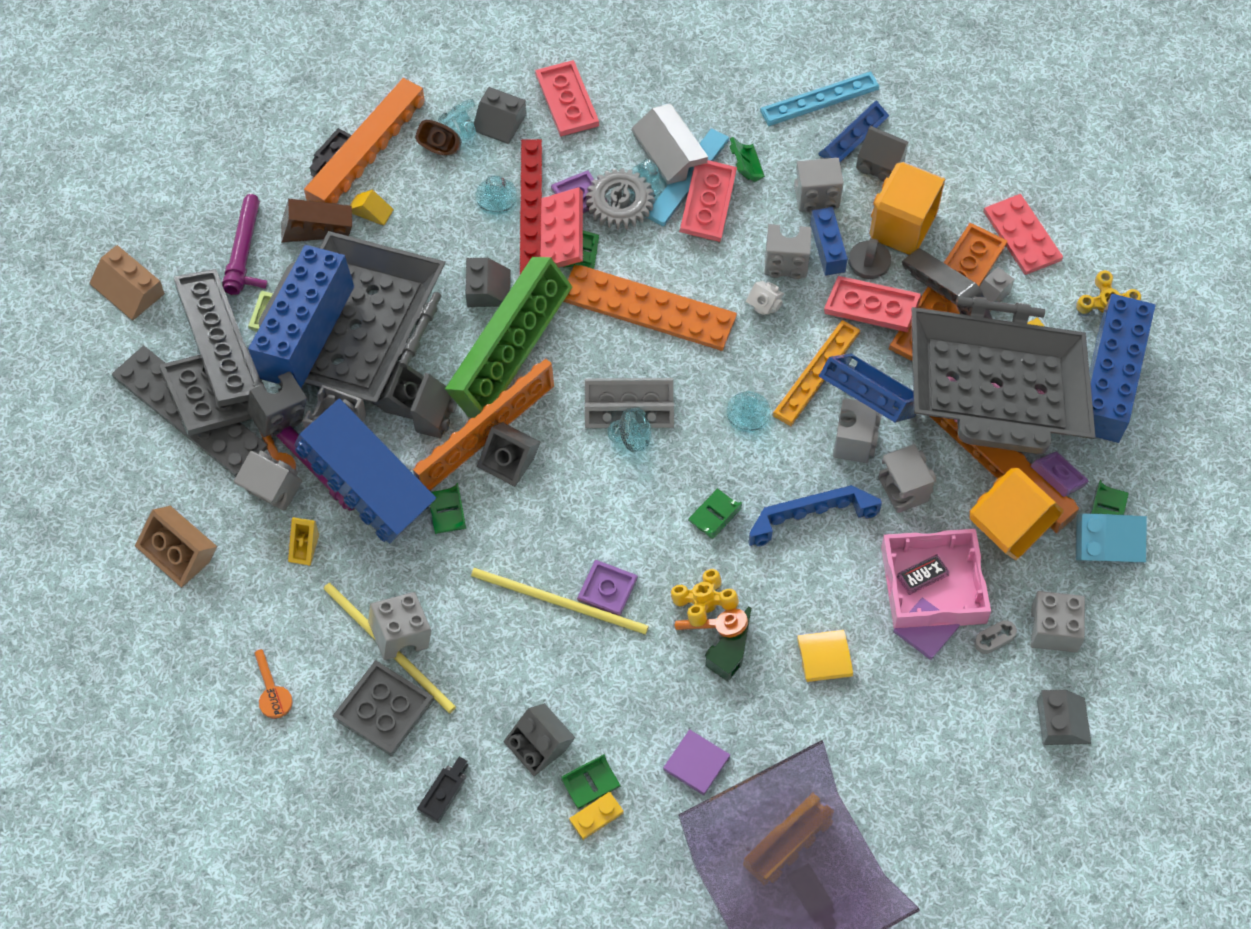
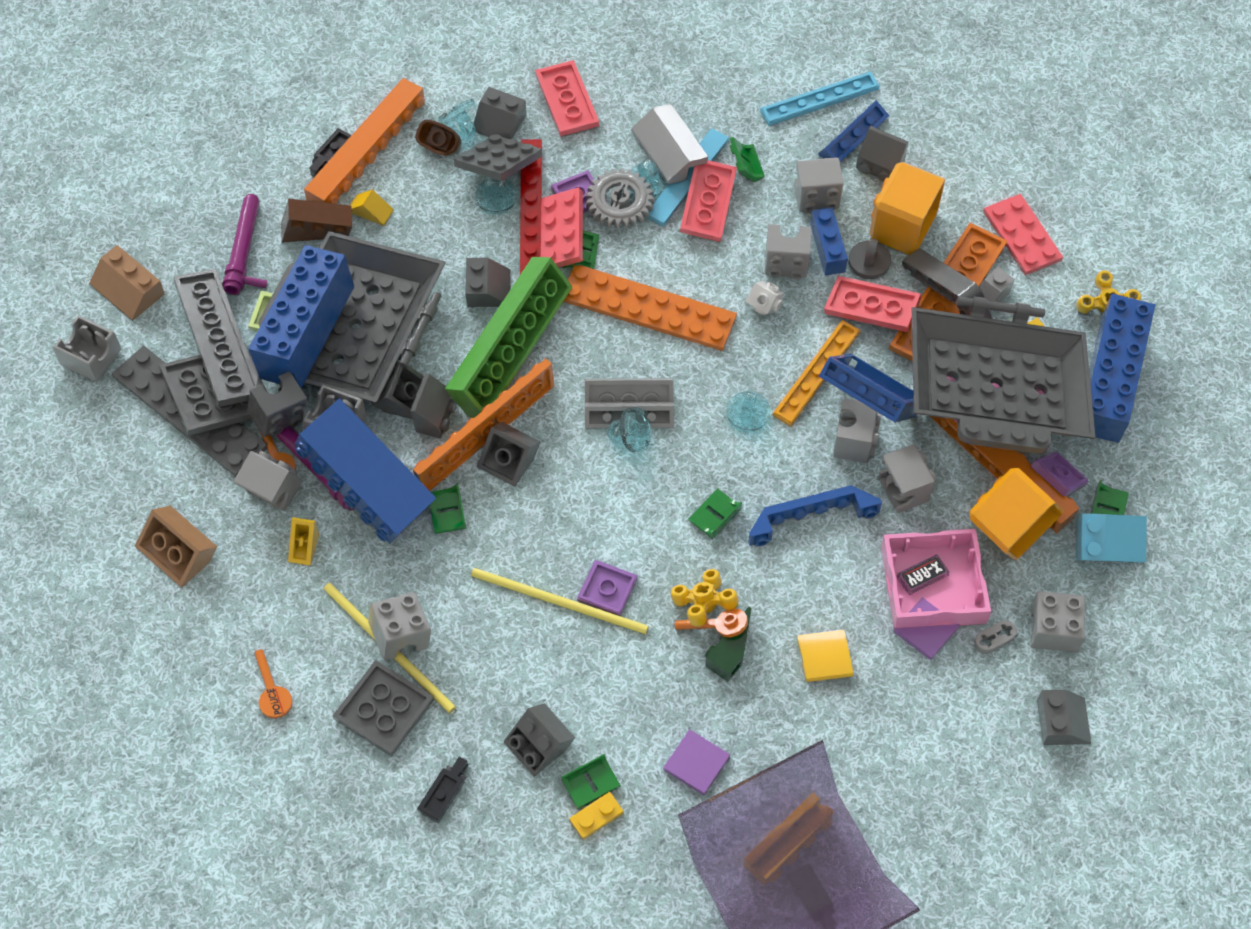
(88, 349): none -> light grey piece
(498, 157): none -> dark grey plate

